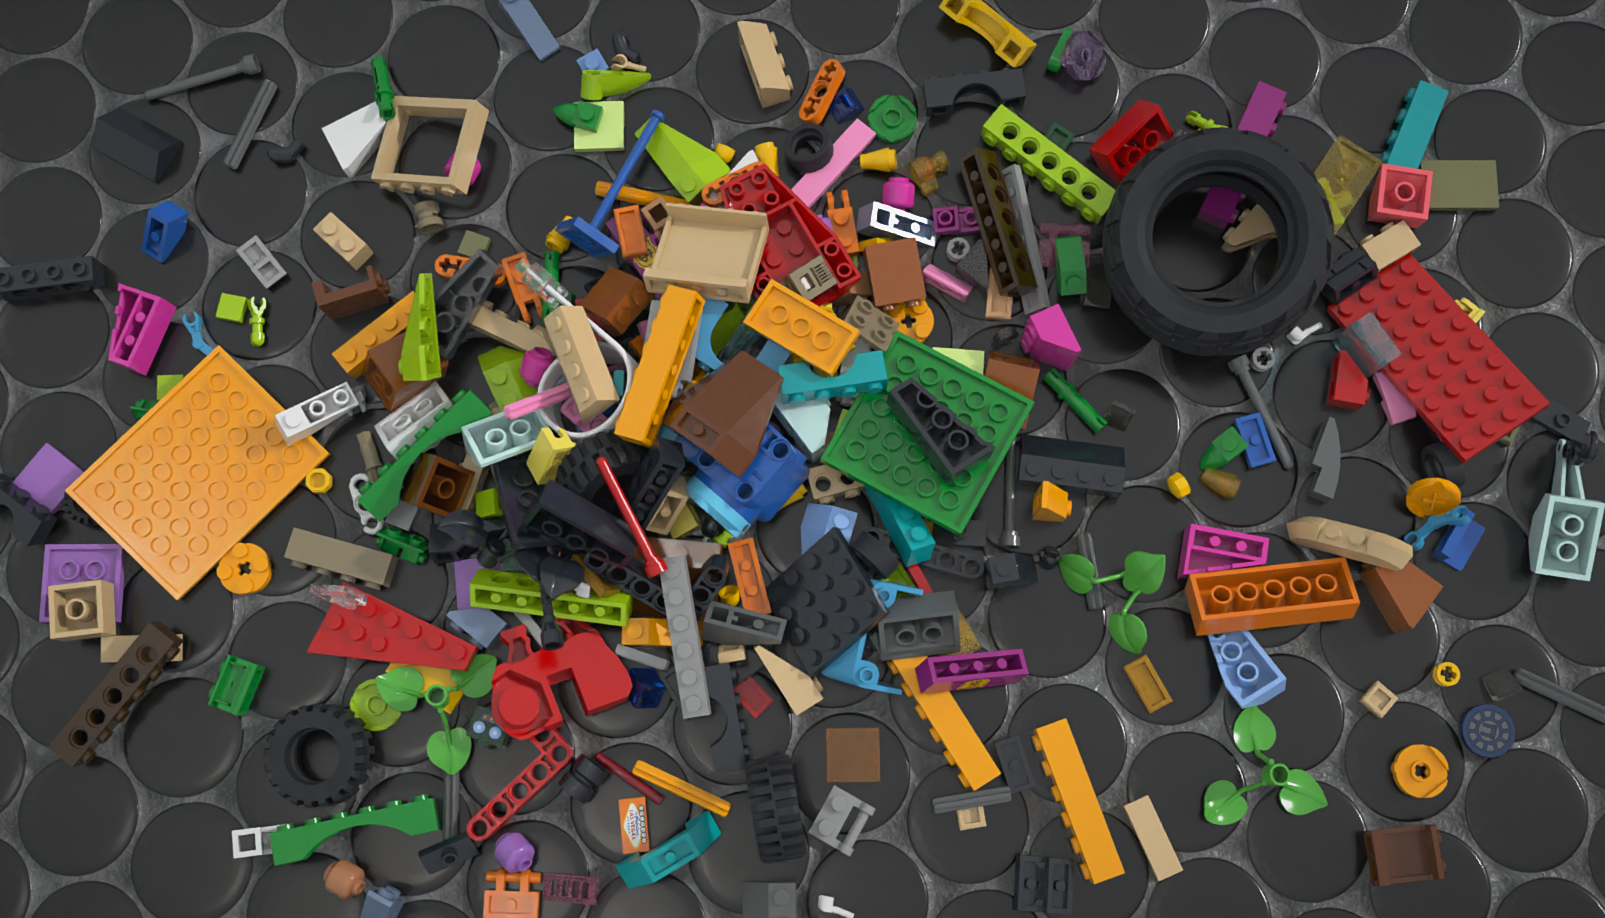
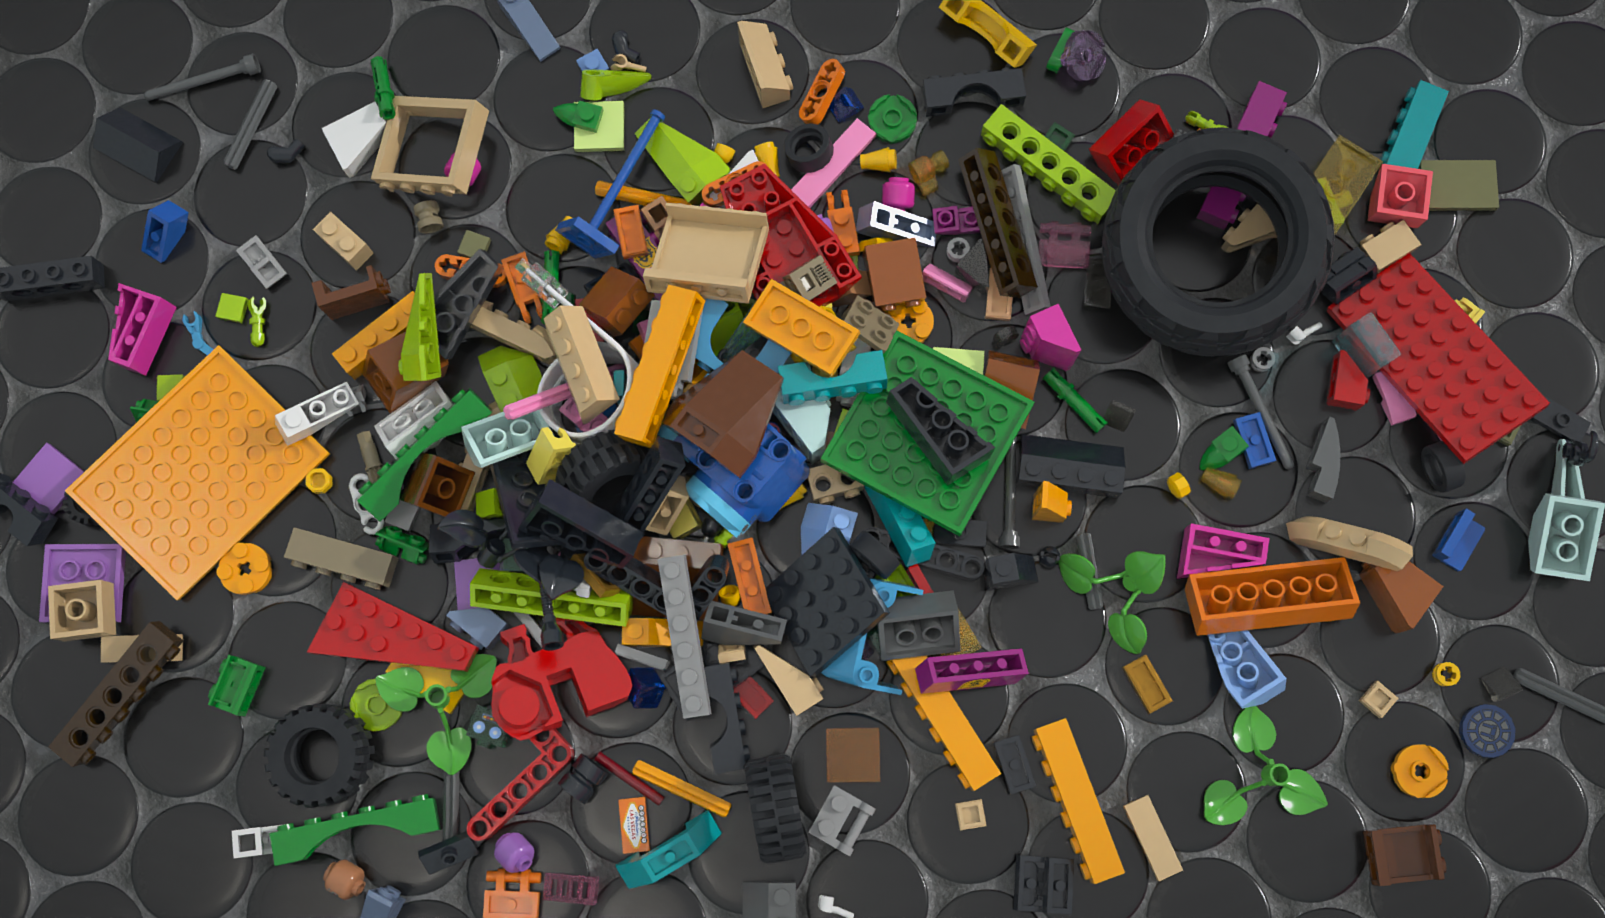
(339, 595): clear plate -> none
(535, 364): dark pink head -> none
(653, 563): red piece -> none
(971, 799): dark grey axle -> none
(1070, 266): green slope -> none
(1432, 497): light orange tile -> none
(1435, 522): dark azure piece -> none

